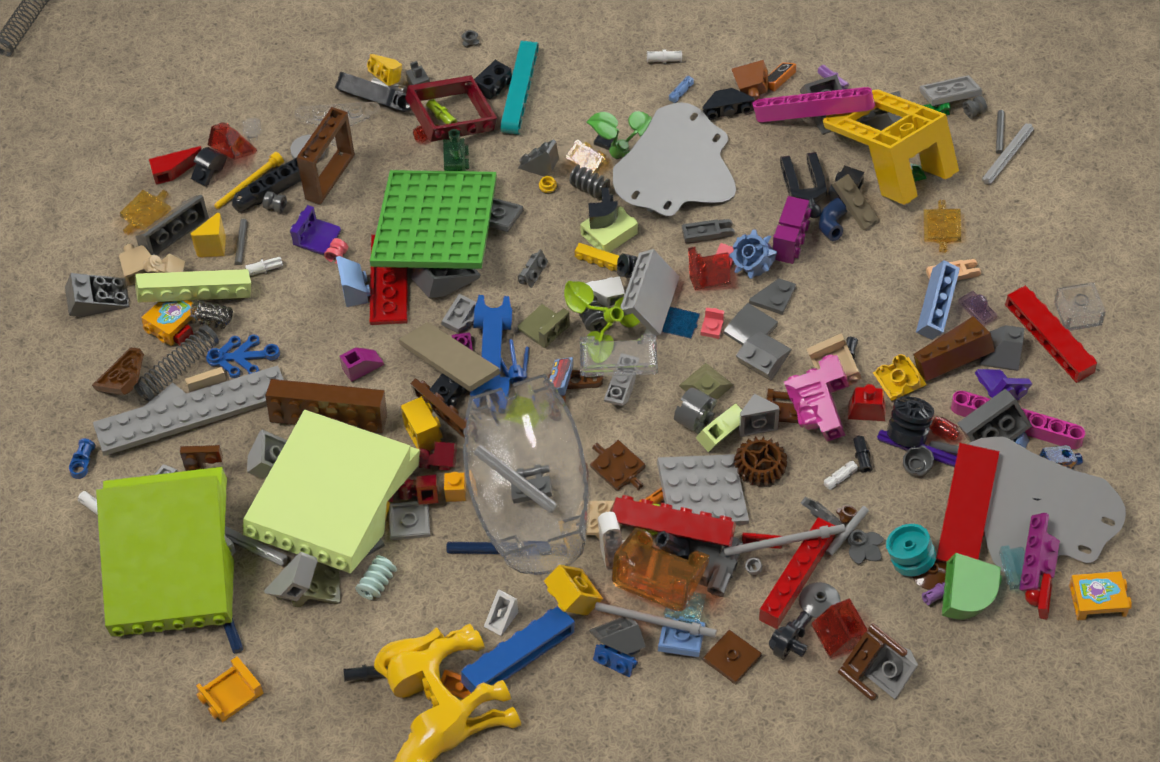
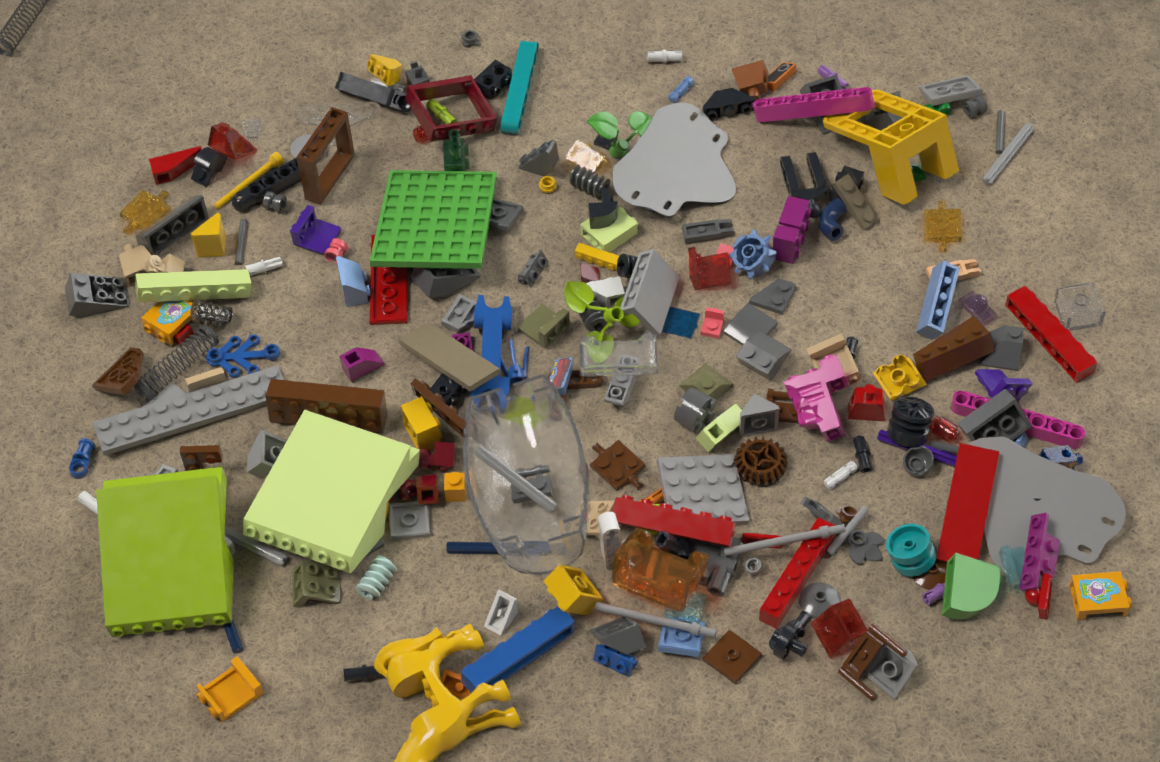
(294, 578): light grey slope -> none
(589, 273): none -> slope

